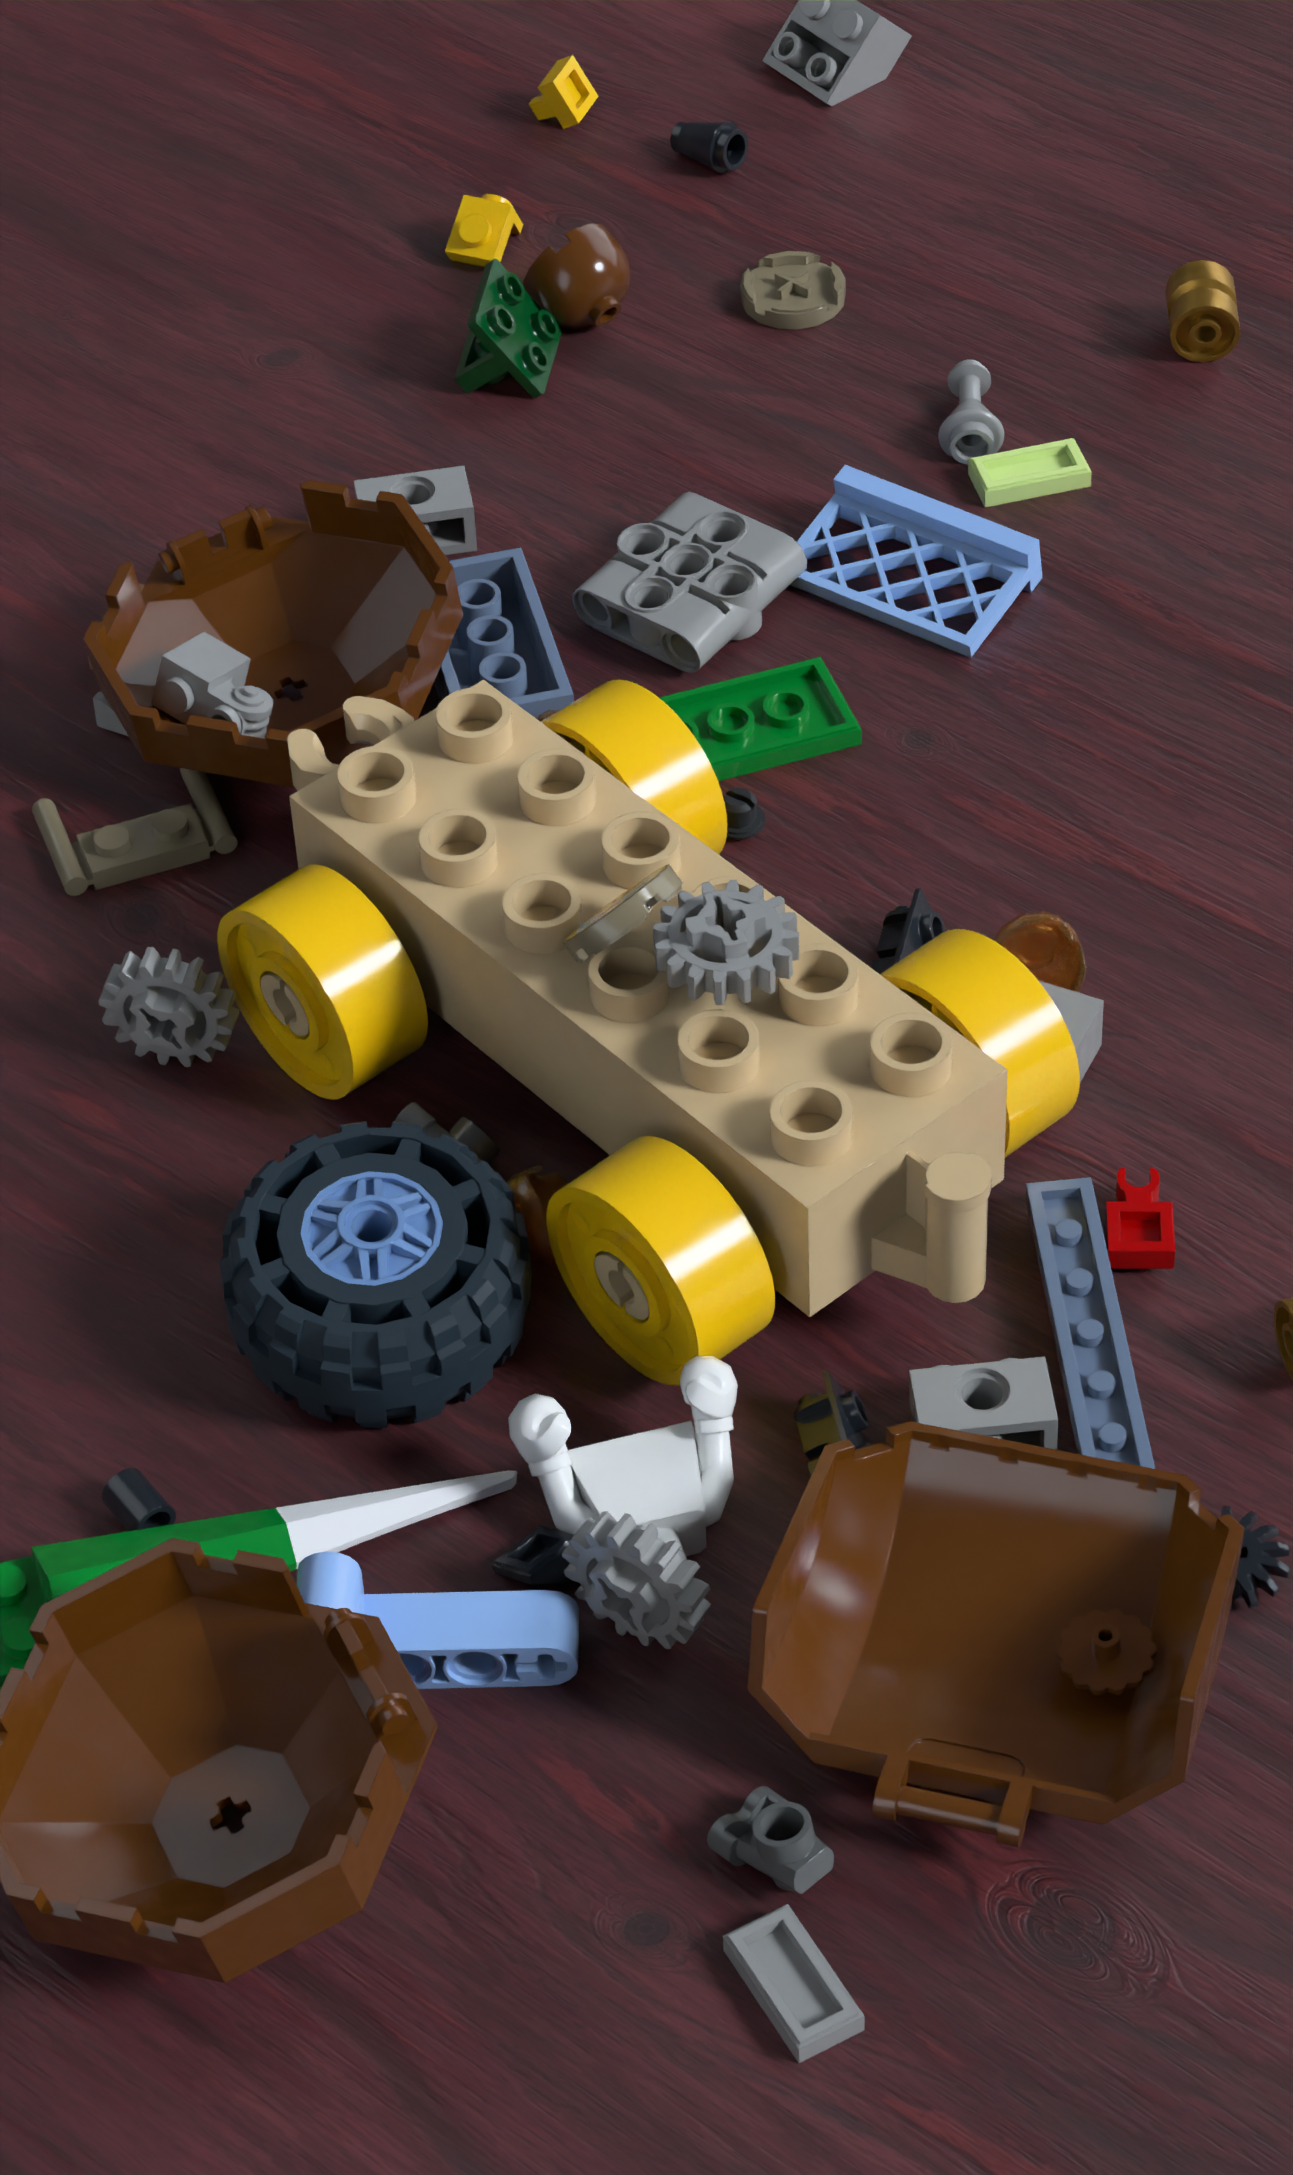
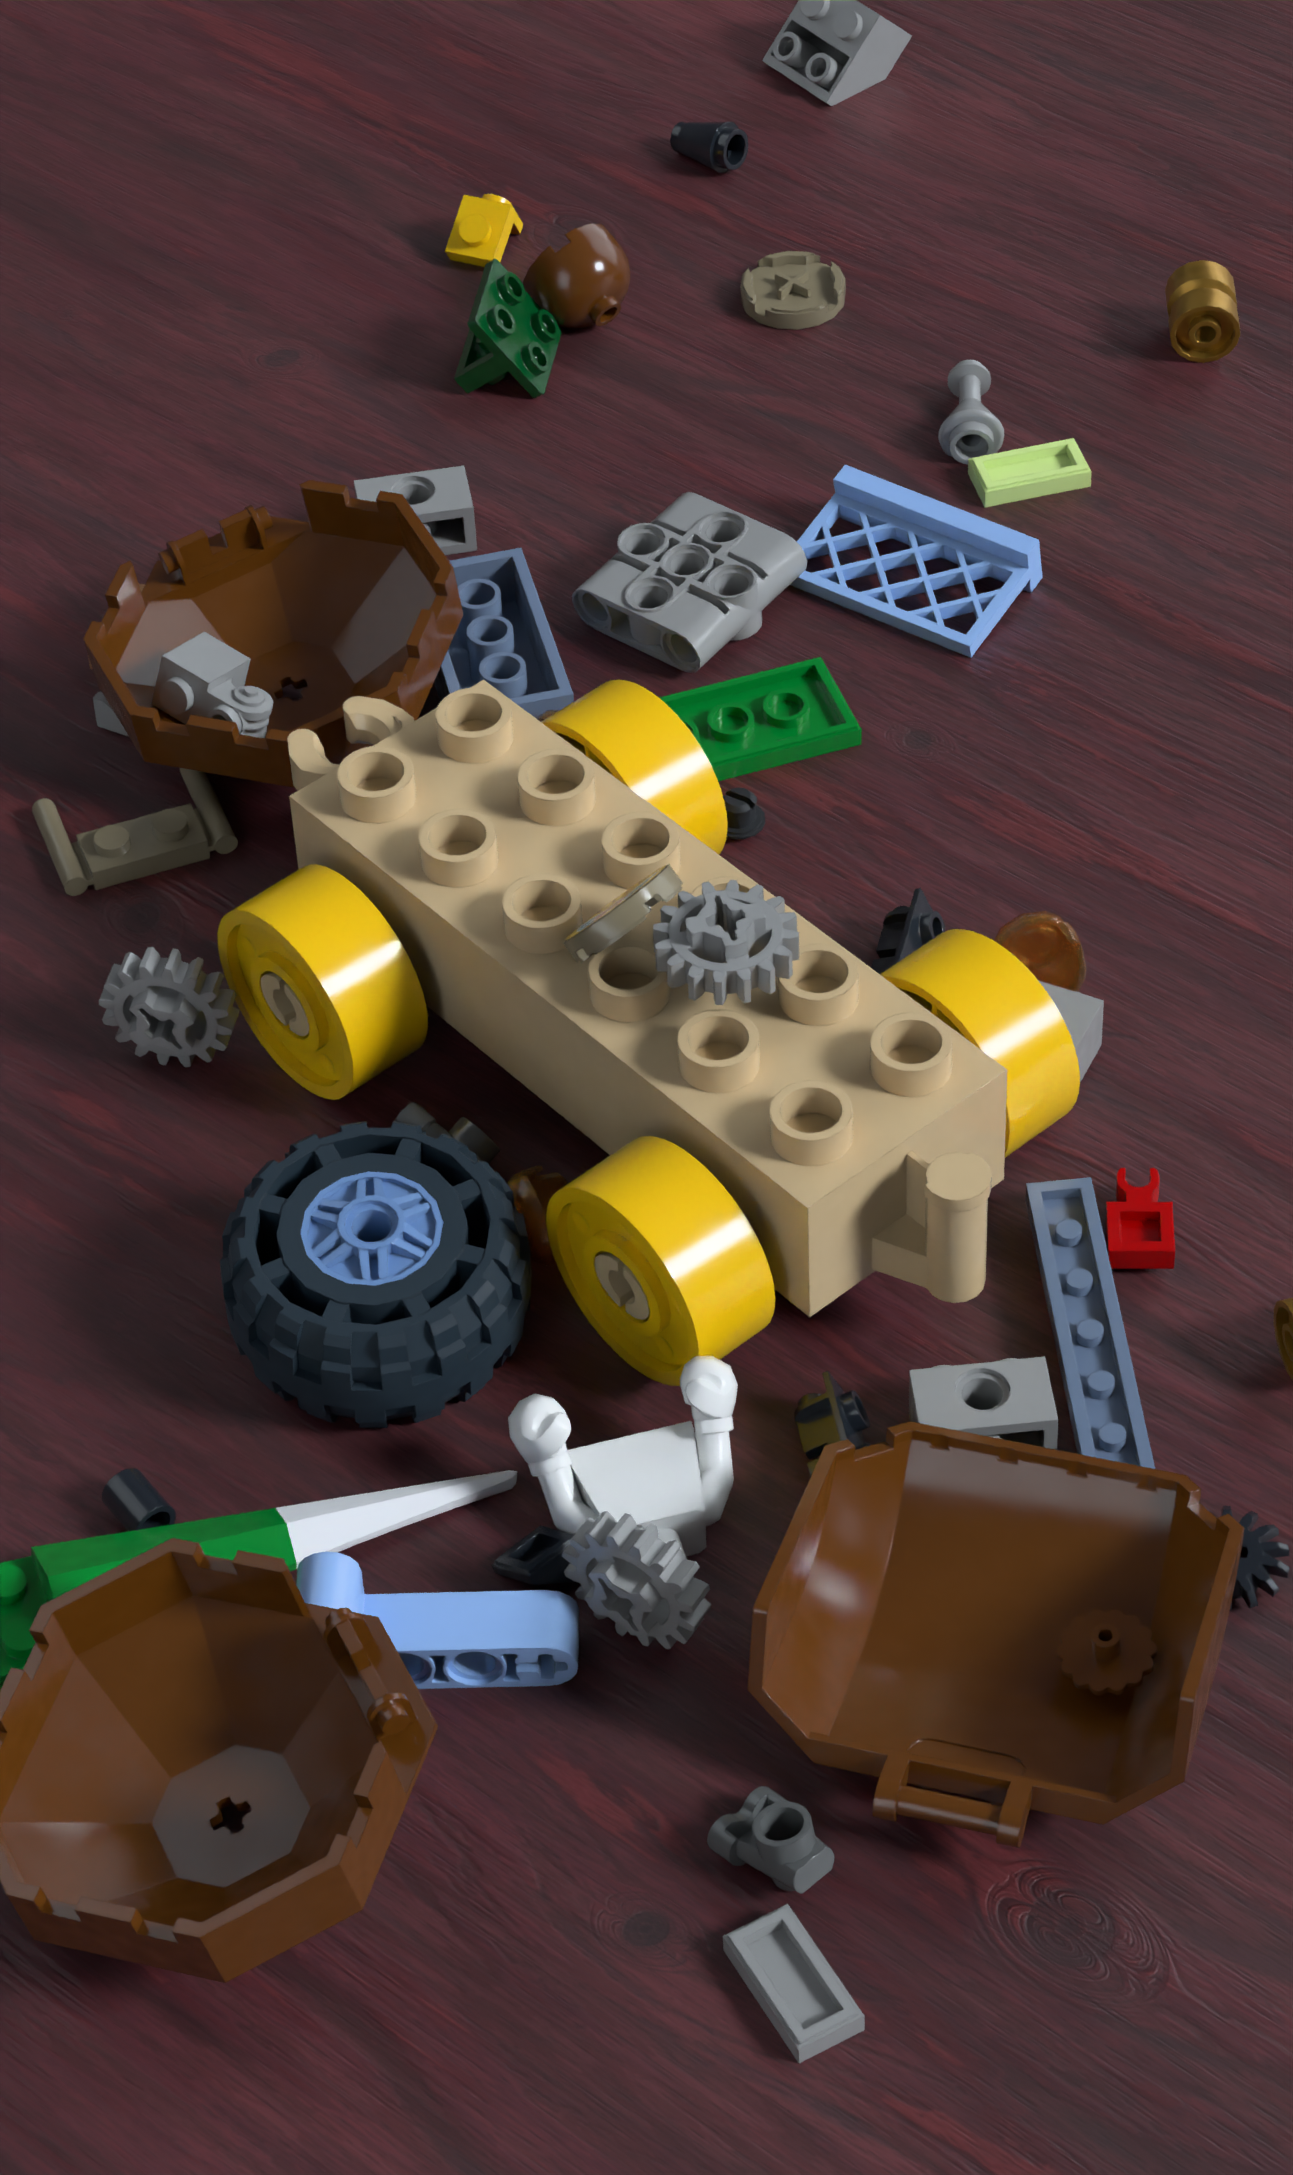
(564, 94): yellow tile -> none

